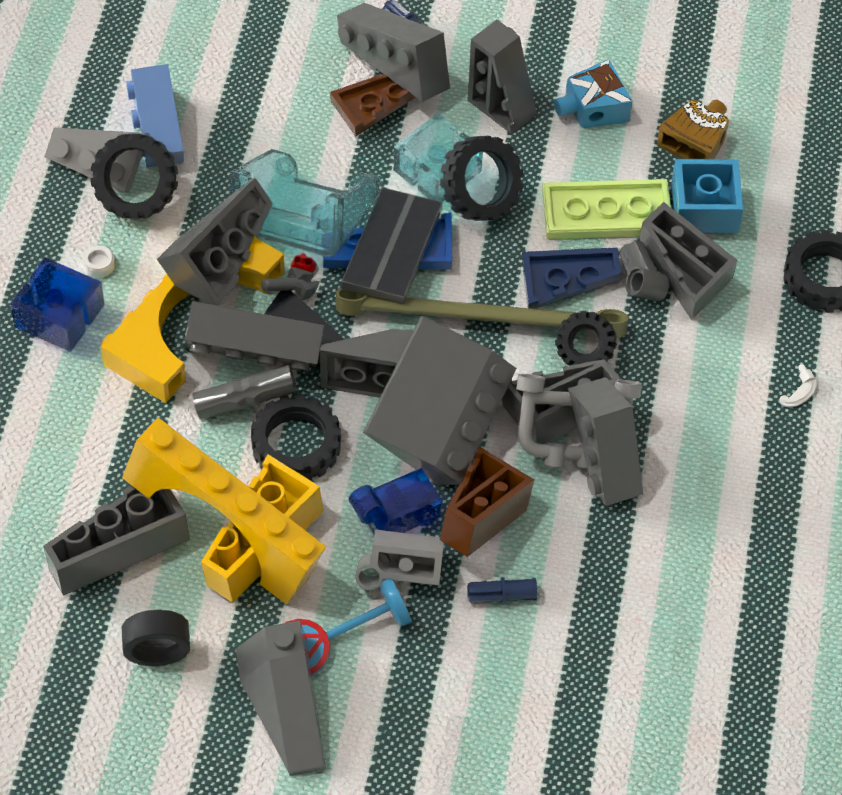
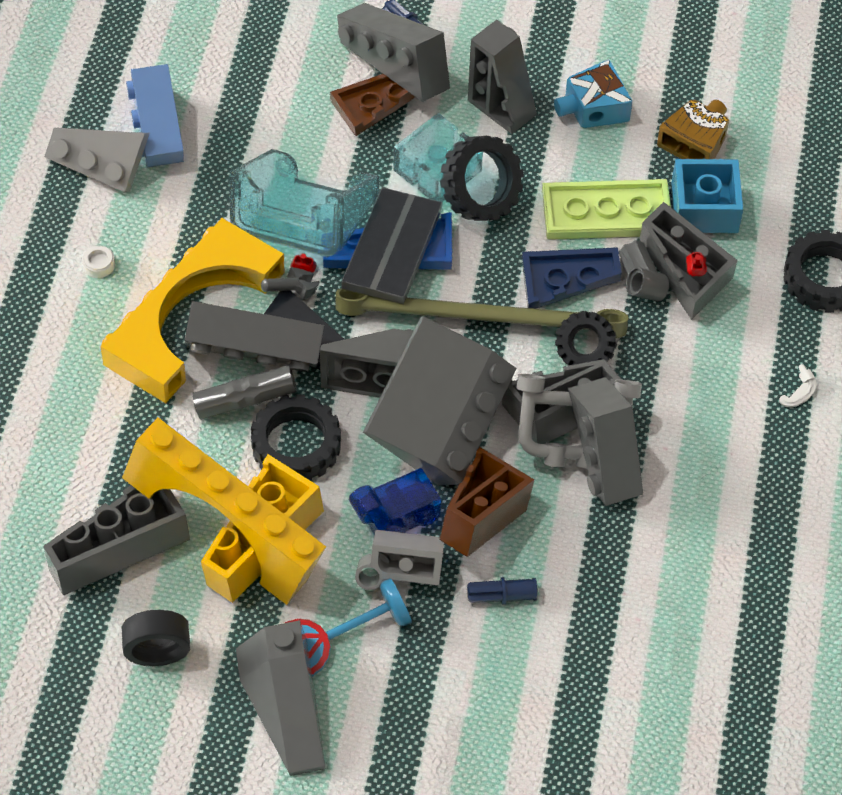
(62, 306): clear blue piece -> none
(102, 183): black tyre -> none
(213, 250): dark grey wedge -> none
(696, 264): none -> red rock

